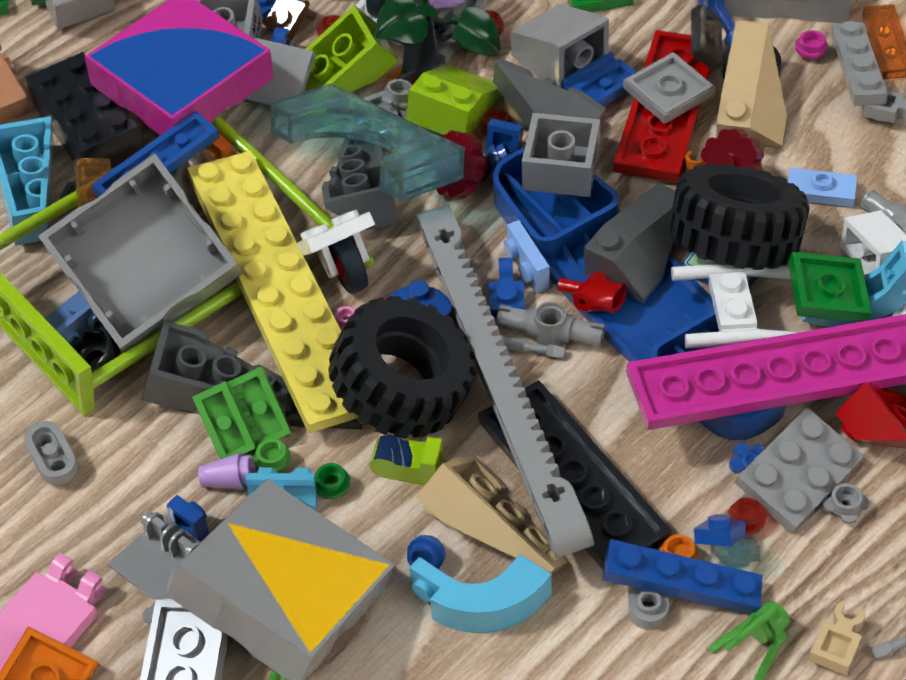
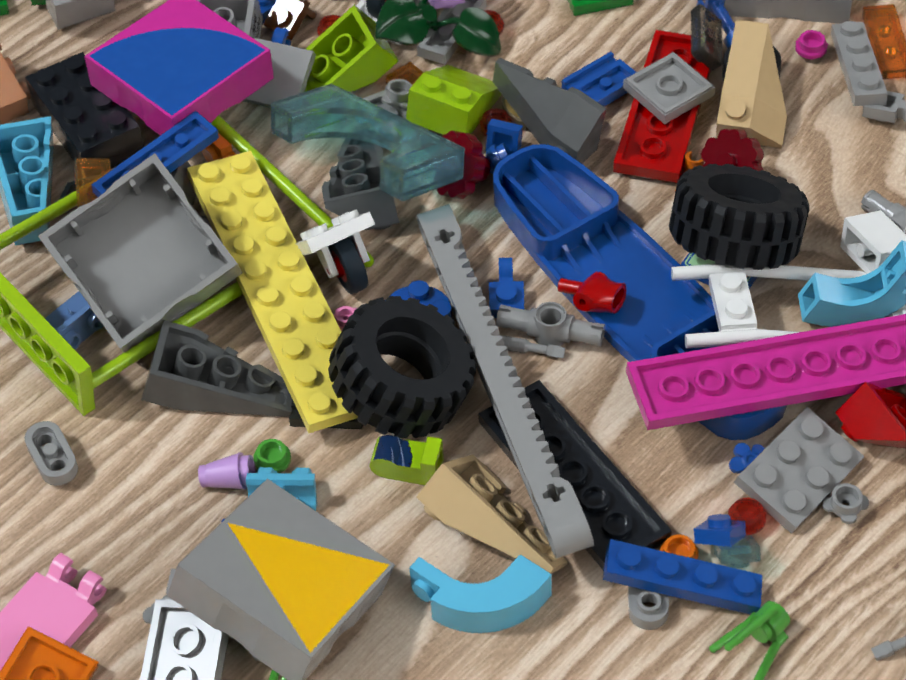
(96, 348): black hair -> none
(153, 555): light grey hinge -> none
(189, 517): blue plate -> none
(242, 413): bright green slope -> none
(331, 473): green plate -> none
(424, 55): black piece -> none
(427, 548): blue plate -> none
(530, 260): light blue plate -> none
(560, 42): light grey slope -> none
(561, 154): light grey brick -> none
(635, 244): dark grey wedge -> none
(824, 186): light blue plate -> none
(829, 287): green tile -> none
(838, 642): tan plate -> none

